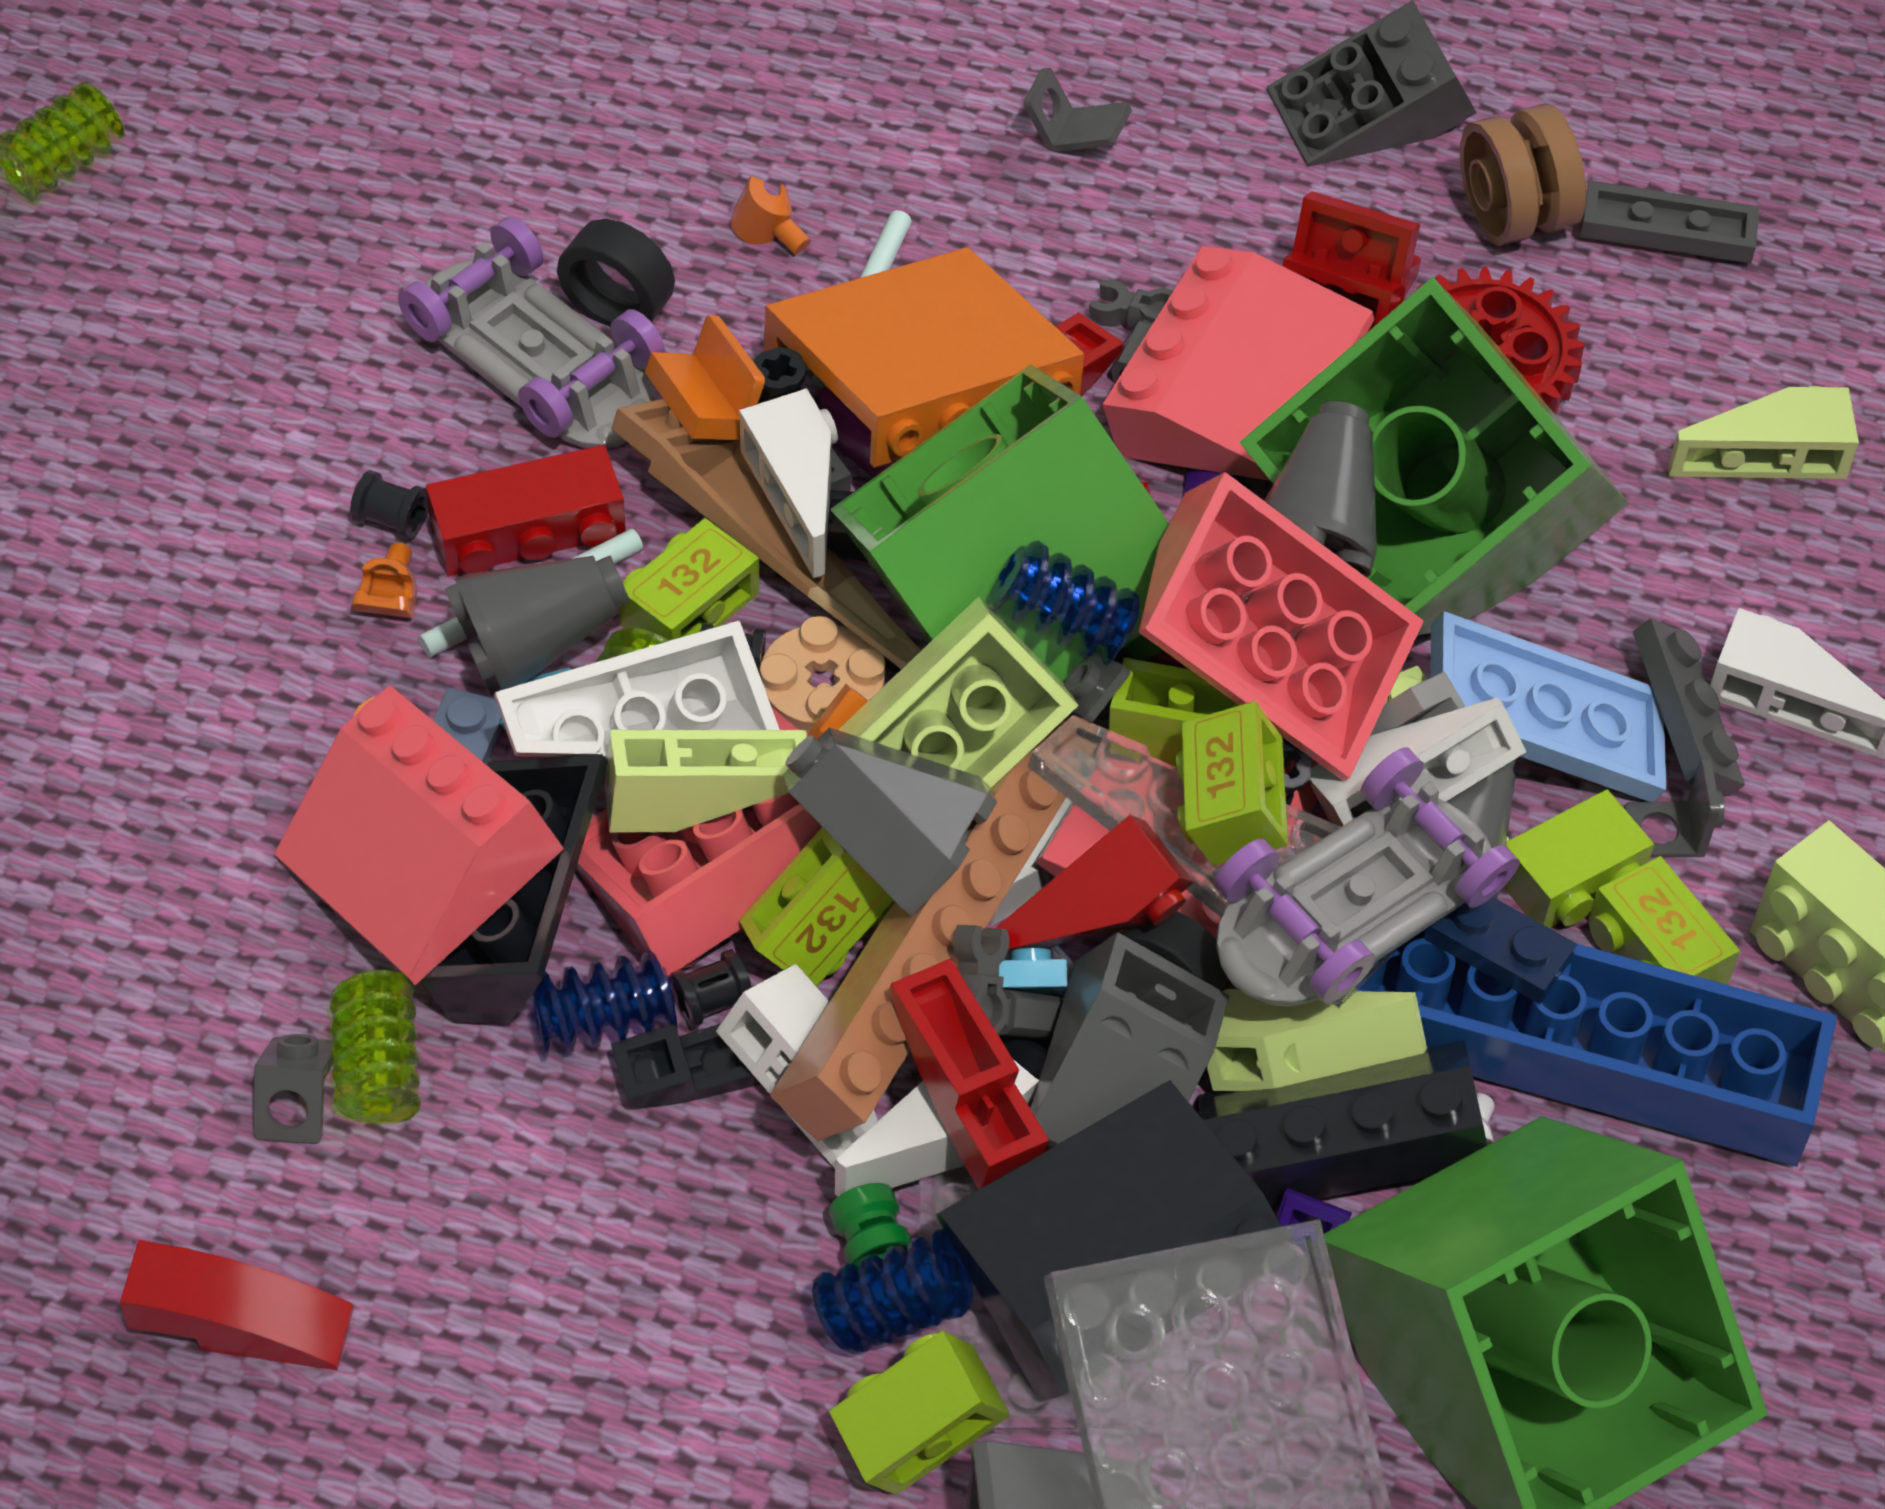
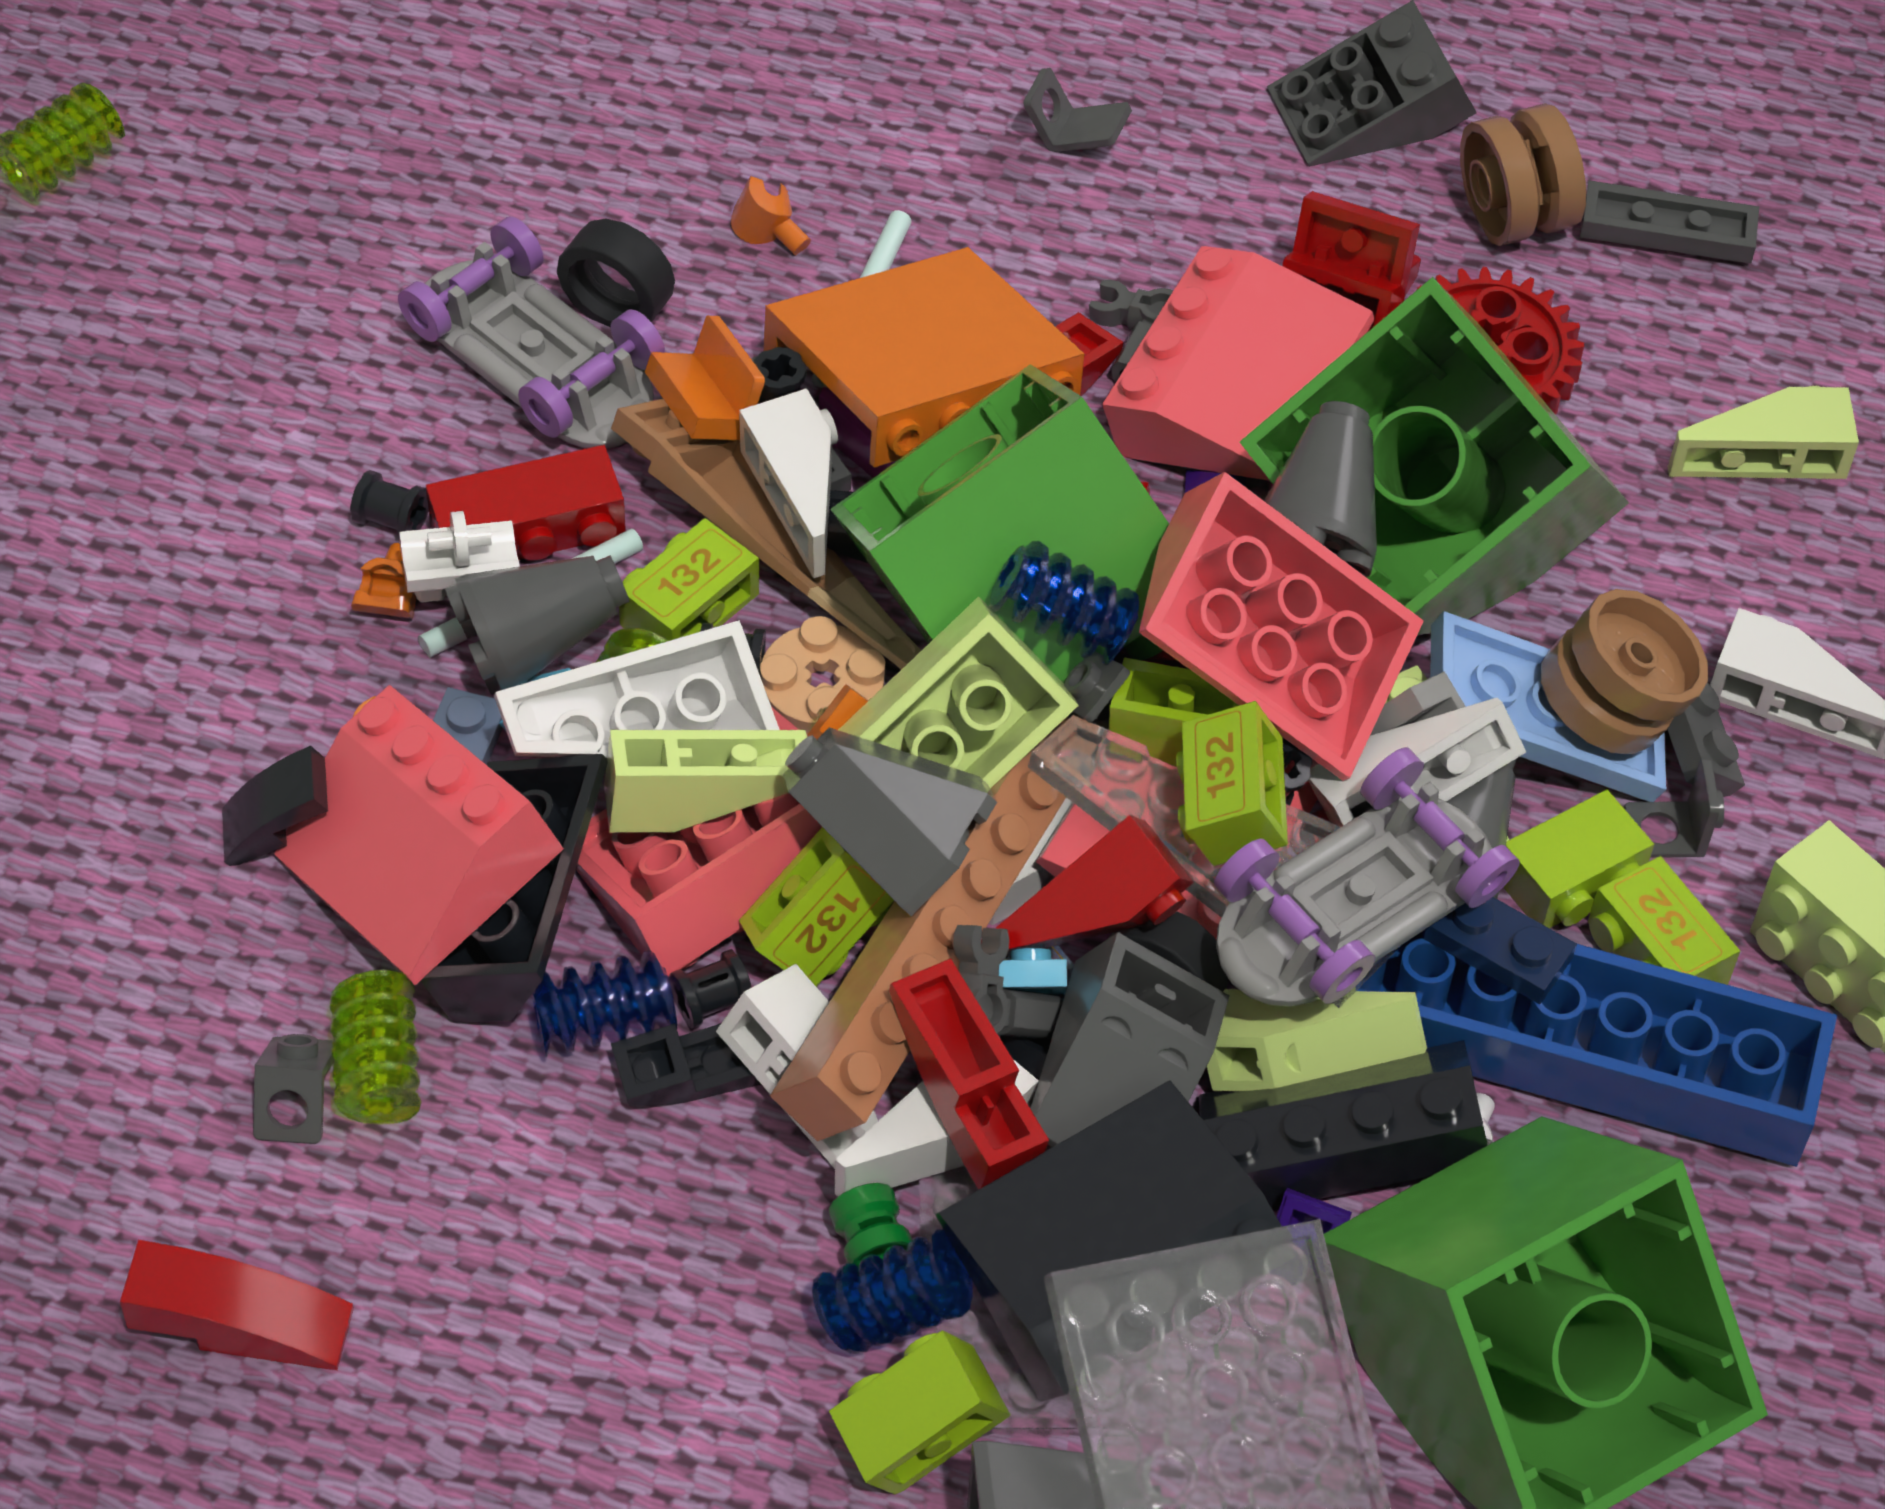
(270, 803): none -> black slope
(441, 555): none -> white hips
(1624, 671): none -> medium nougat wheel

